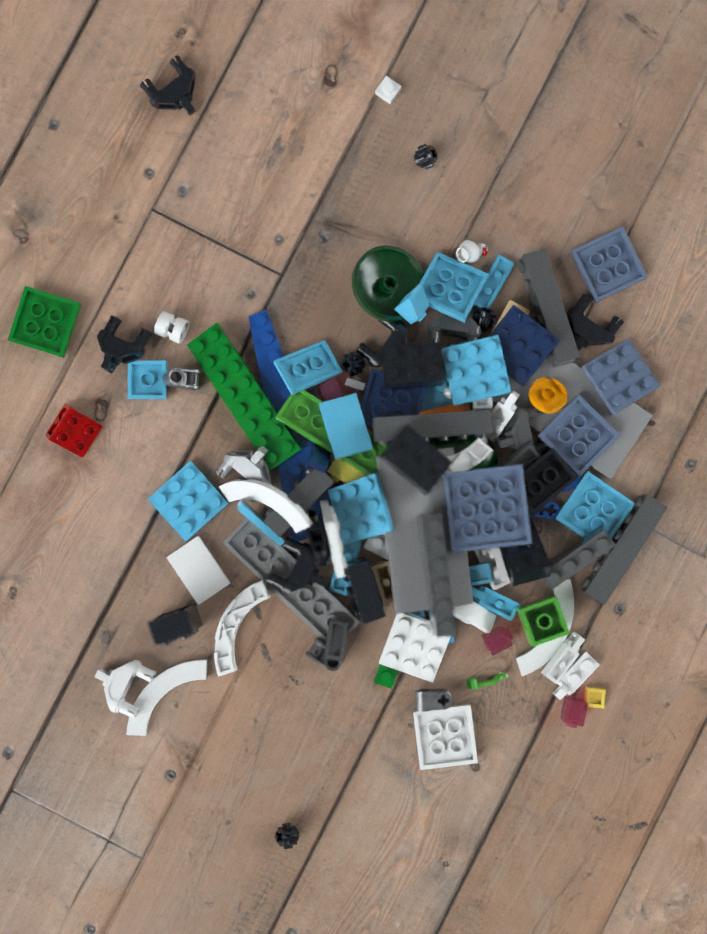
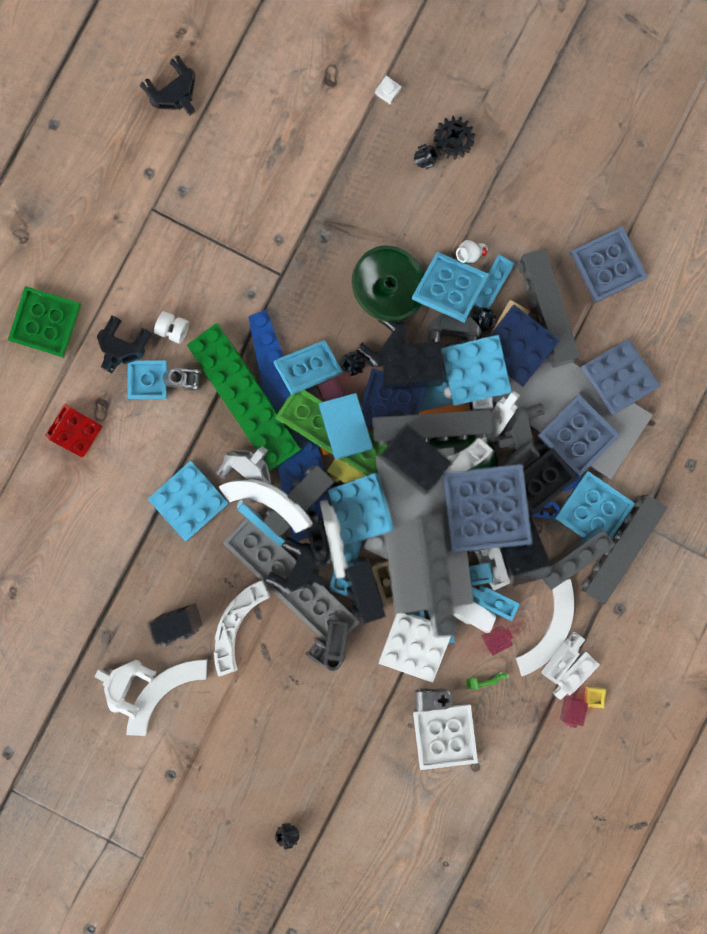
(198, 570): white tile -> none
(318, 458): dark blue tile -> none
(355, 383): light grey plate -> none
(385, 676): green plate -> none
(413, 305): medium azure slope -> none
(457, 130): none -> black gear
(542, 620): bright green brick -> none
(547, 395): light orange tile -> none
(586, 331): black connector -> none

